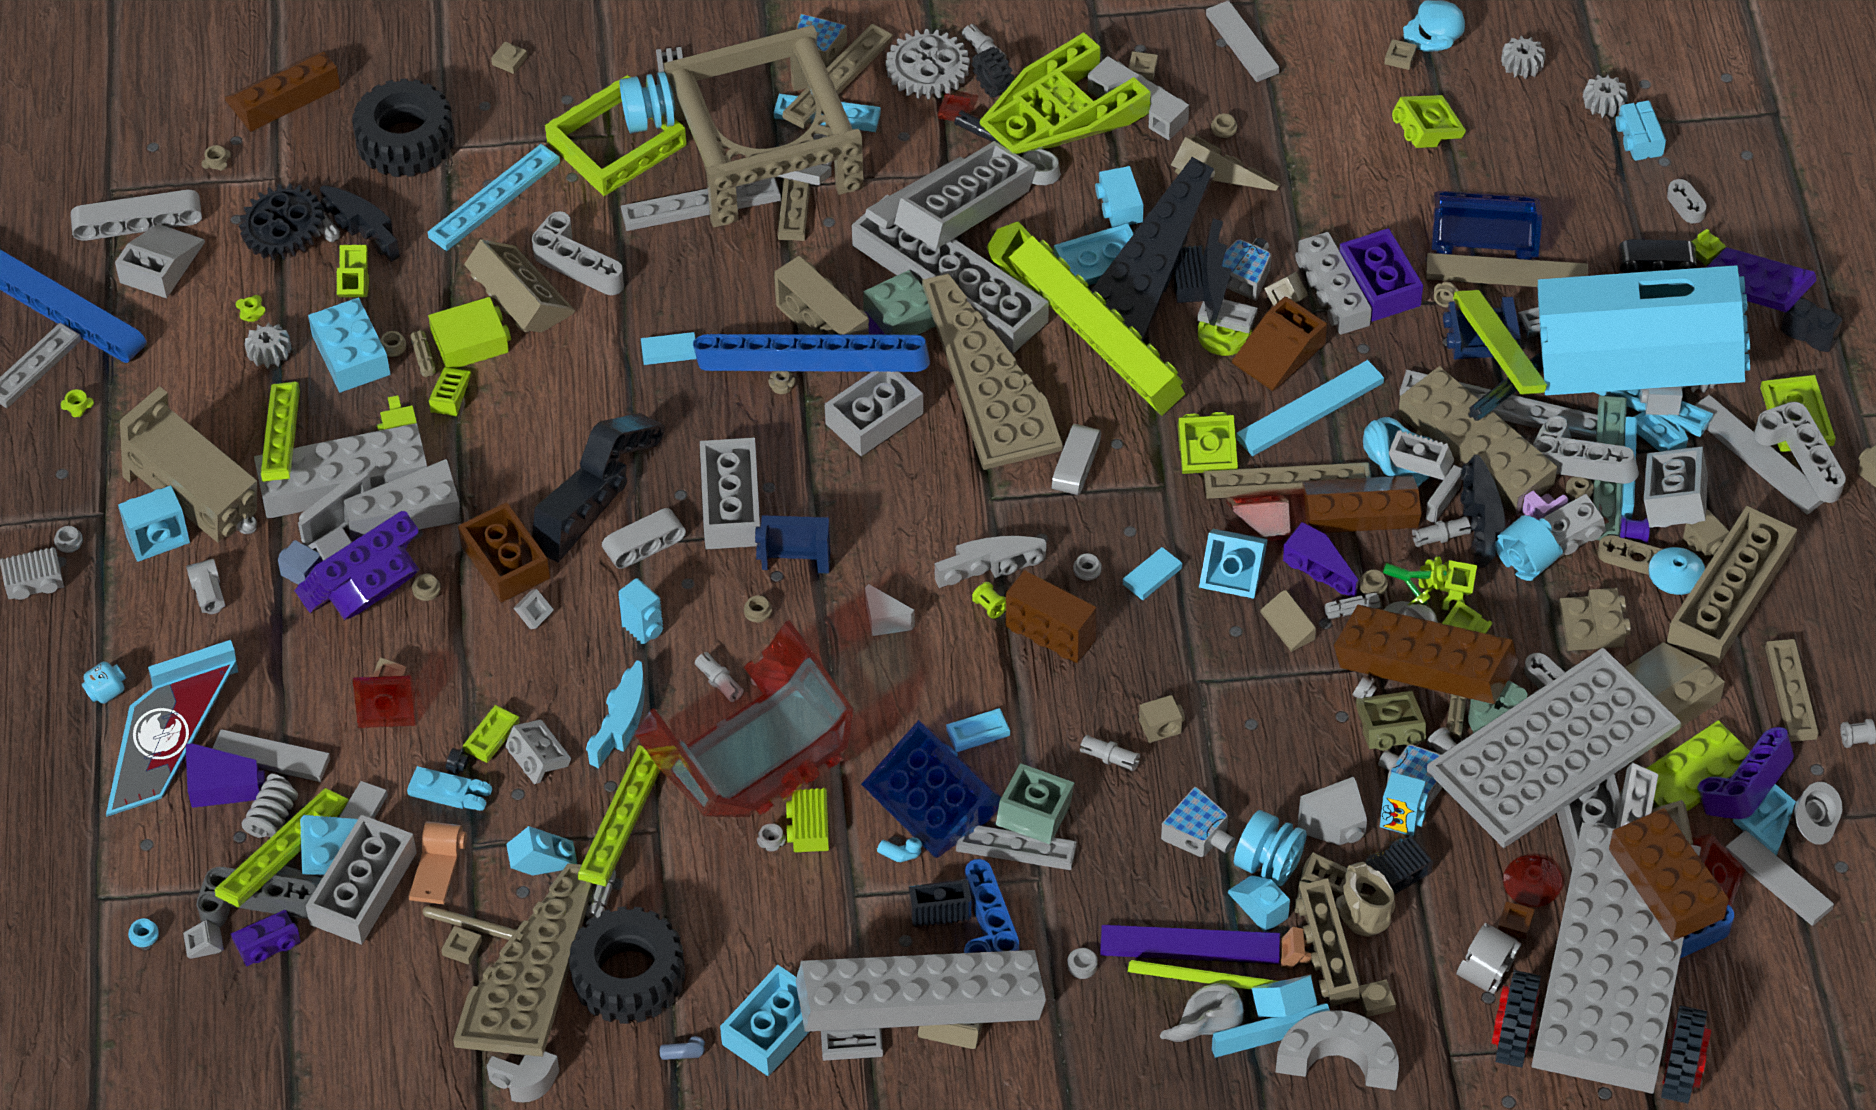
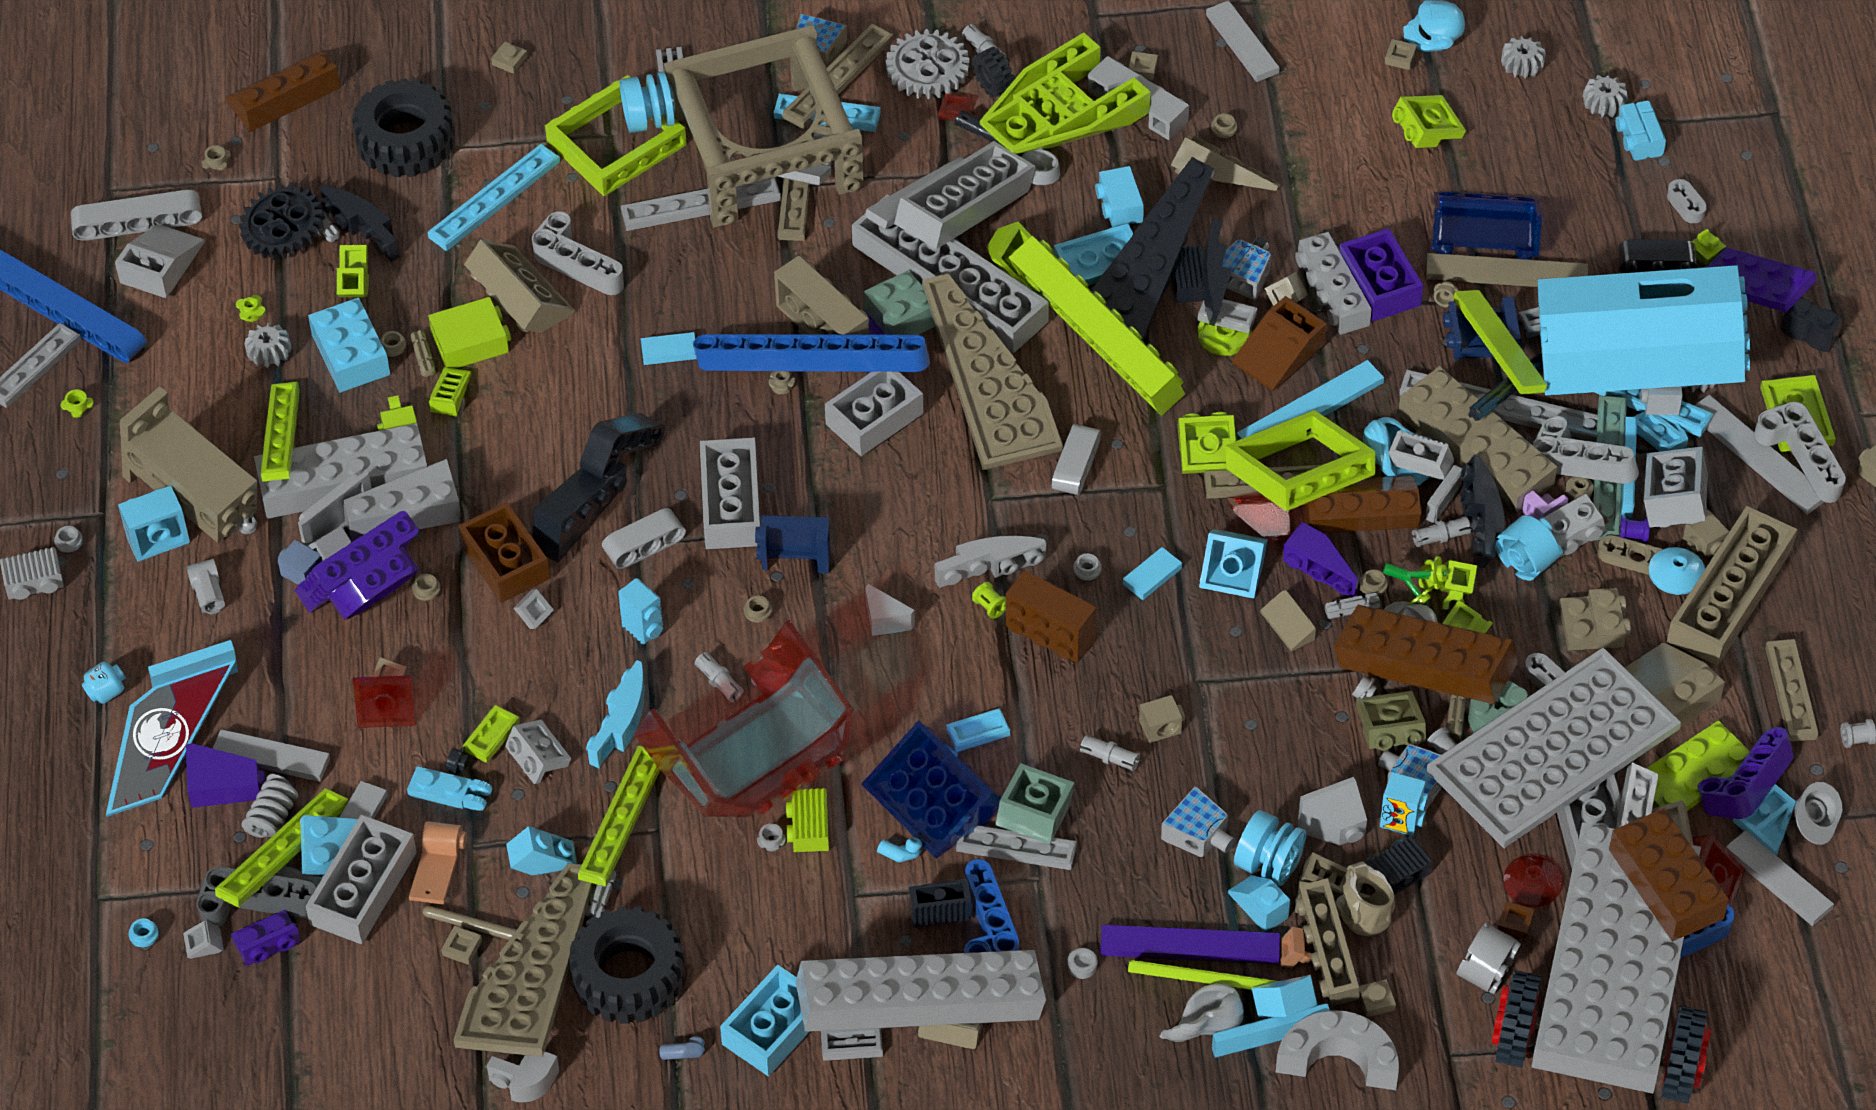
(1353, 466): none -> lime window

